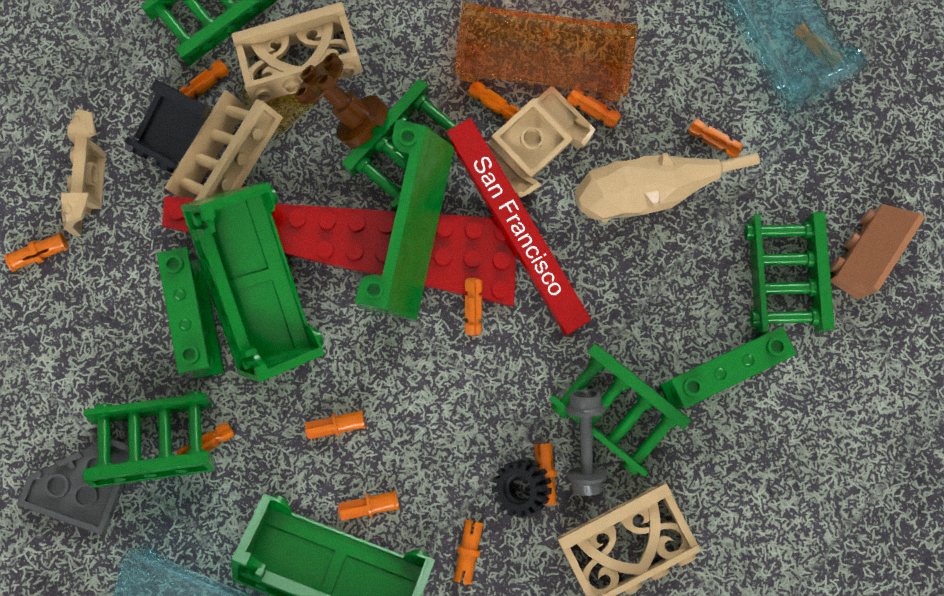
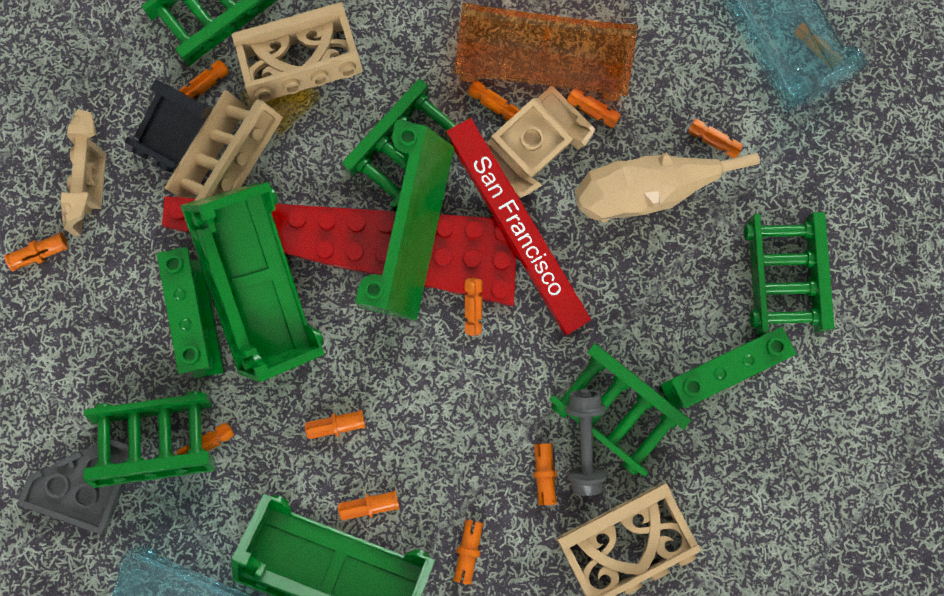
(355, 115): reddish brown piece -> none
(506, 493): black tyre -> none
(874, 250): nougat slope -> none

